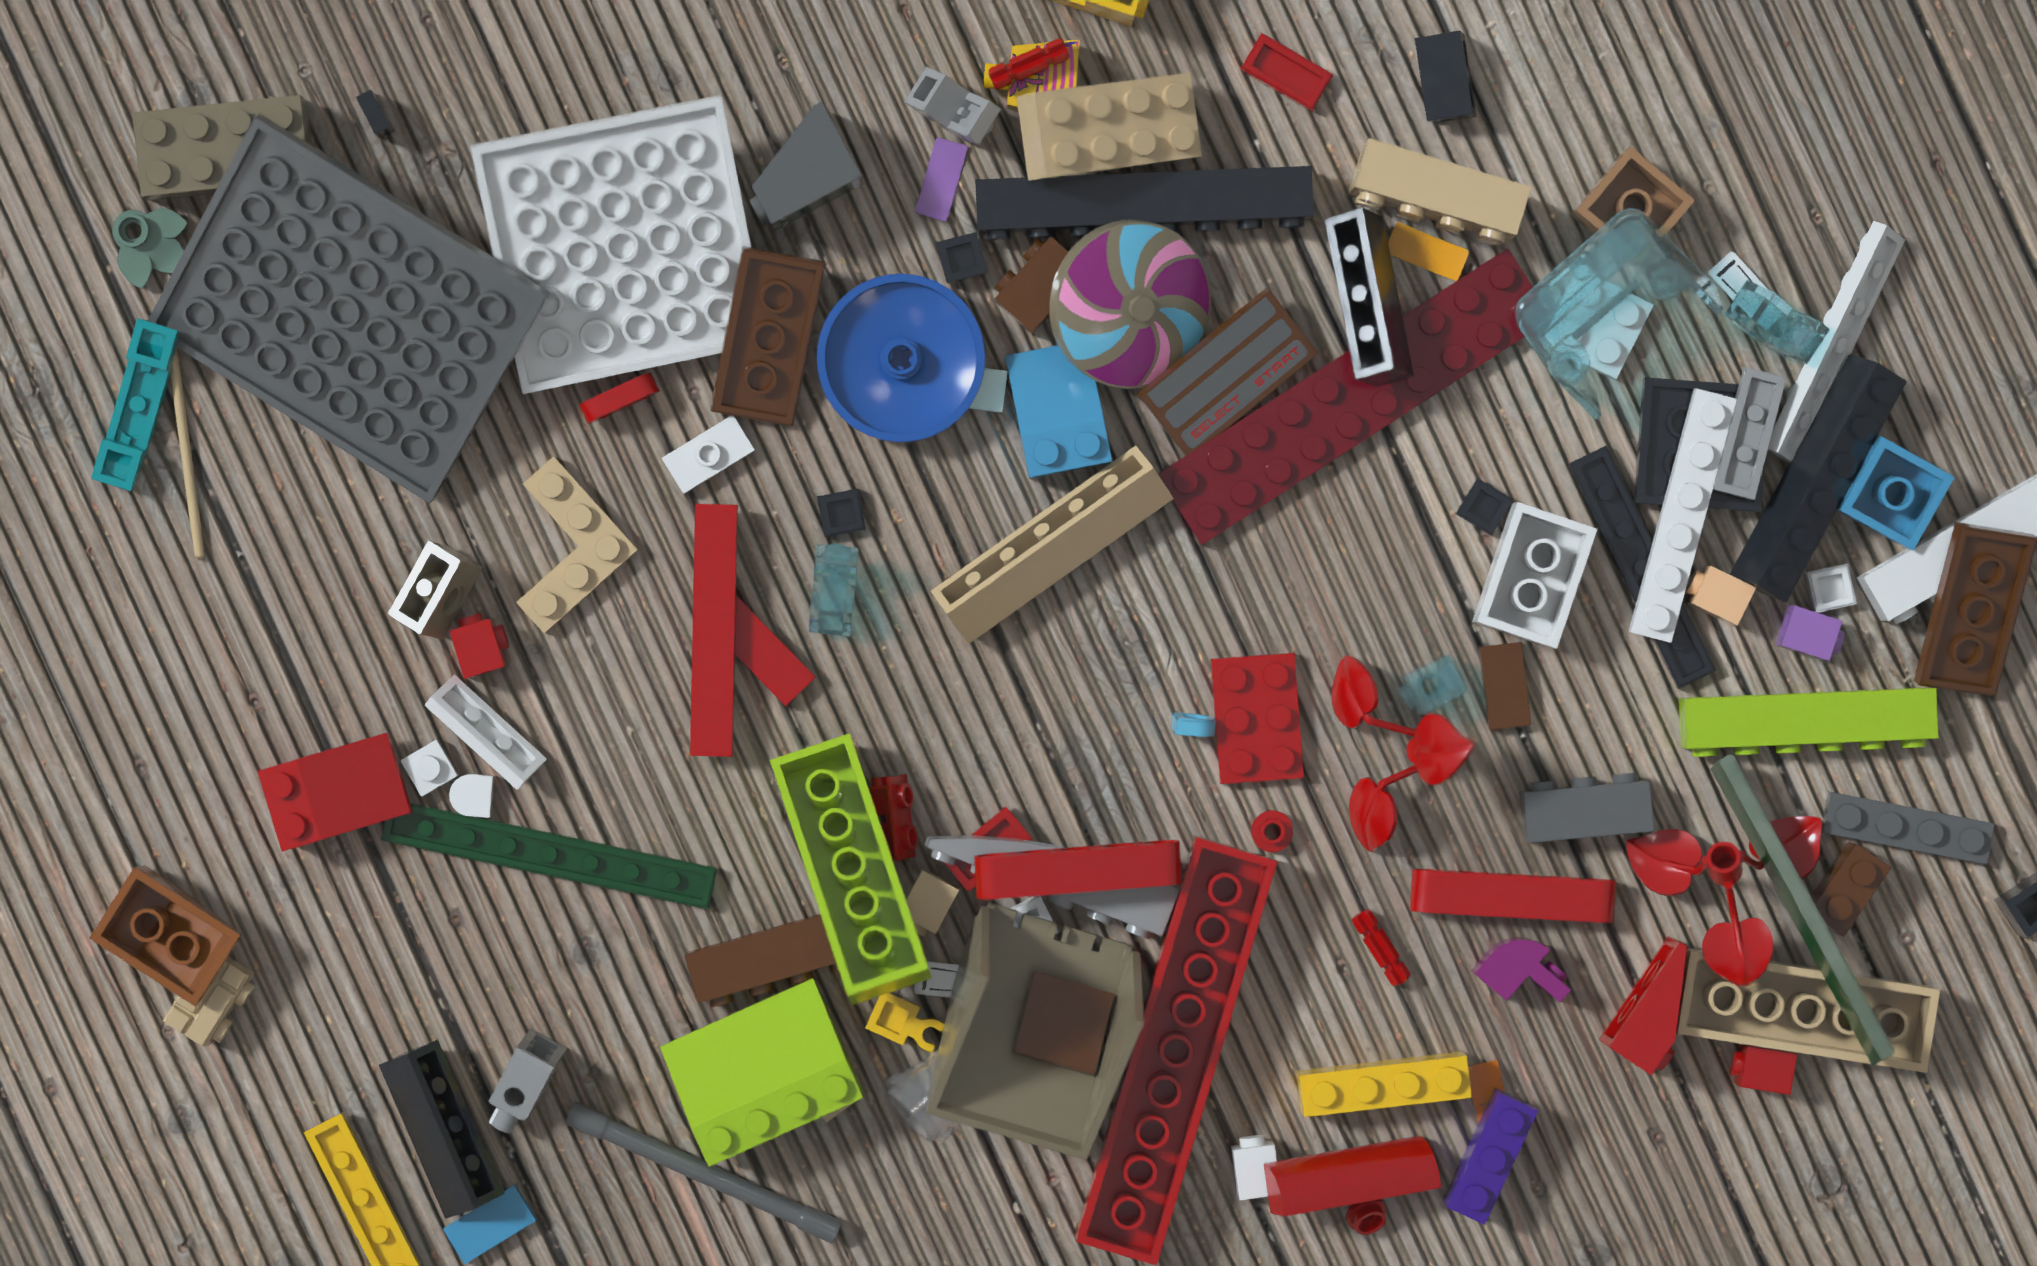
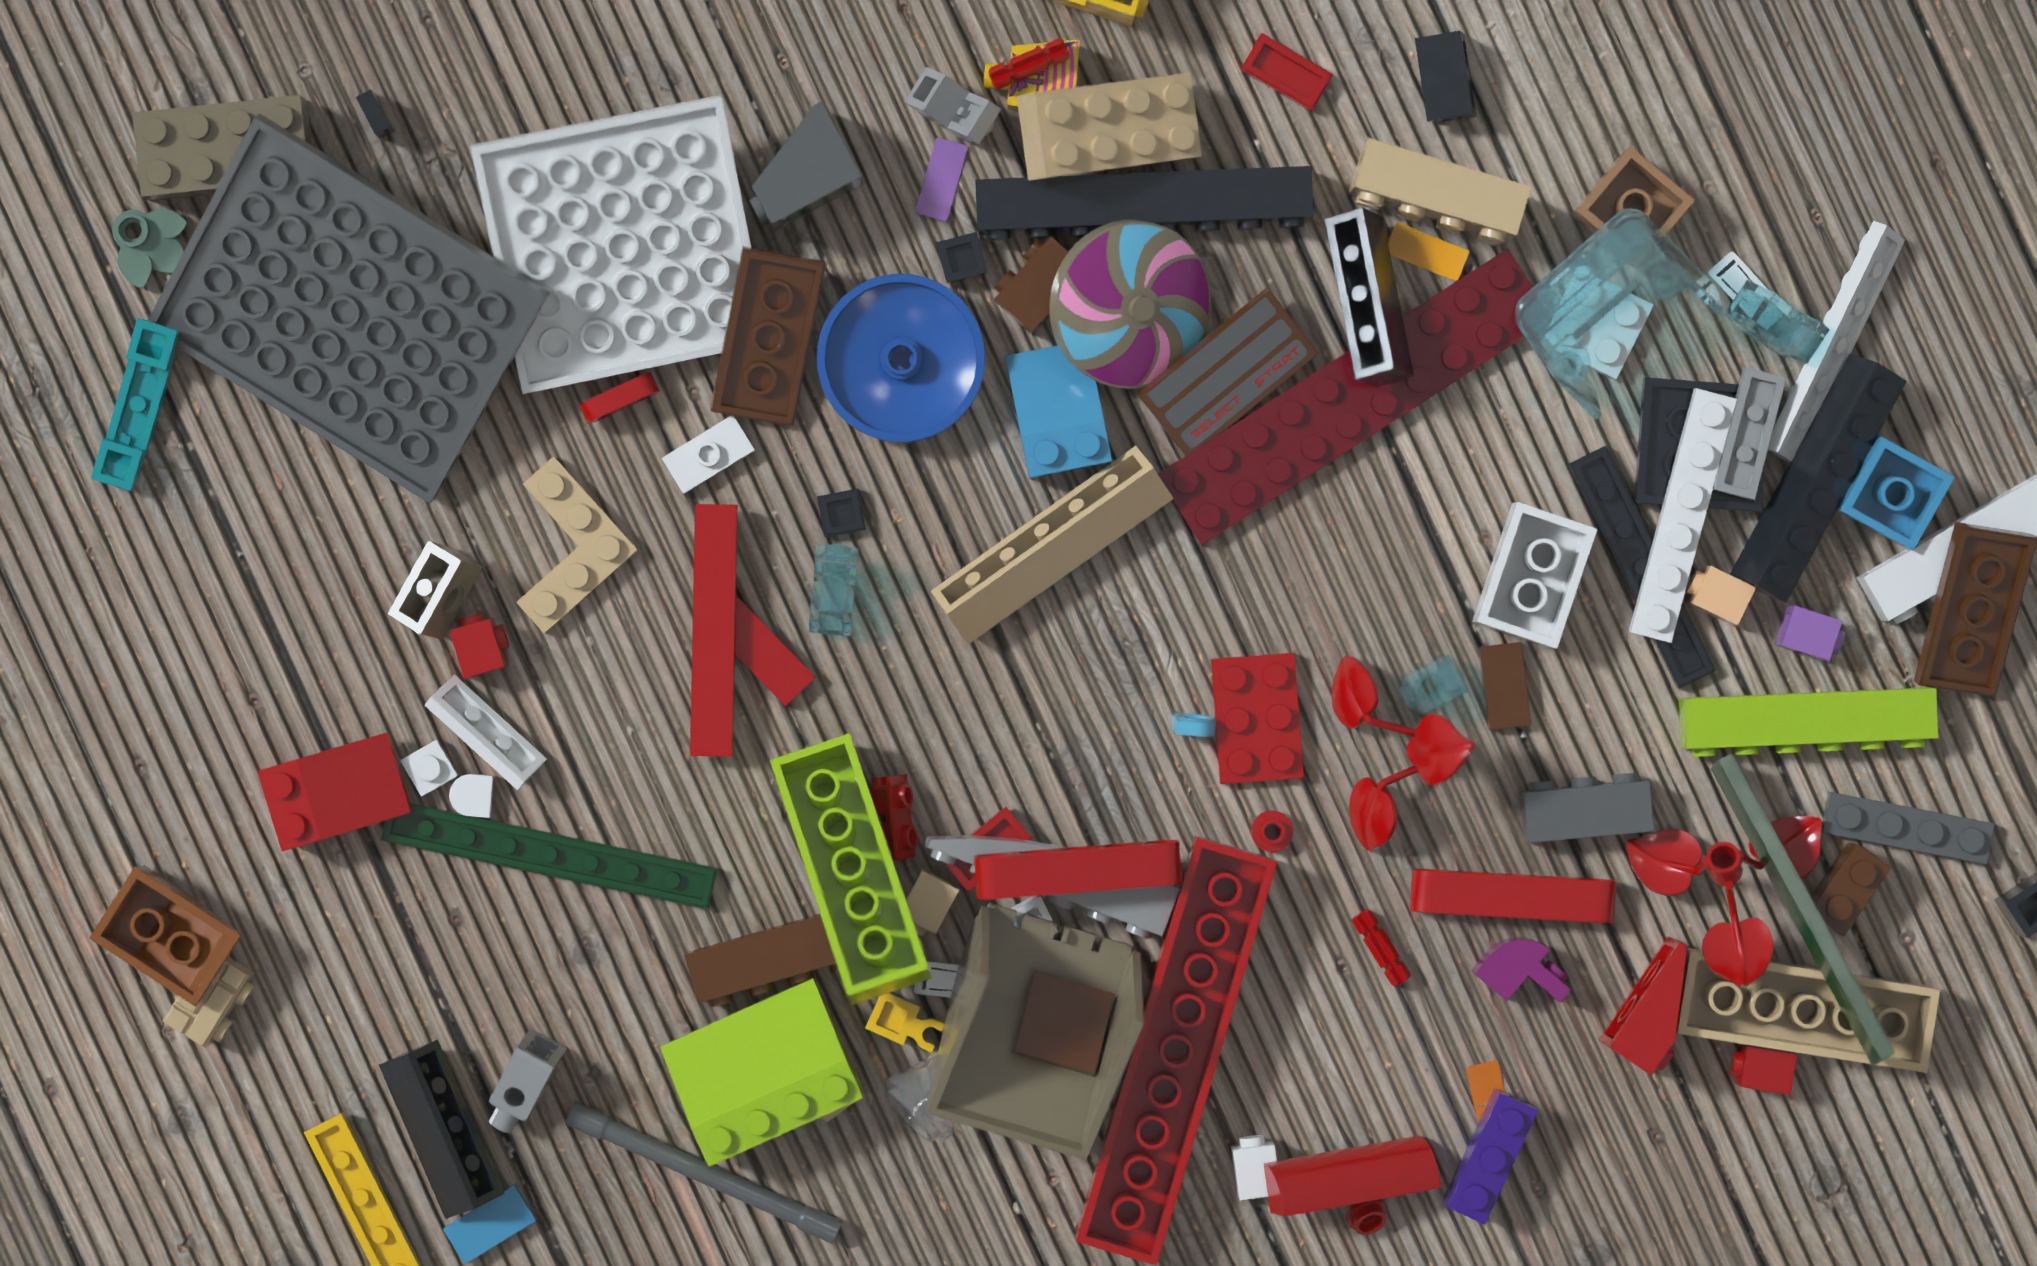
(186, 457): tan axle -> none
(991, 392): light aqua tile -> none
(1383, 1084): yellow brick -> none
(1483, 506): black tile -> none
(1830, 588): white tile -> none

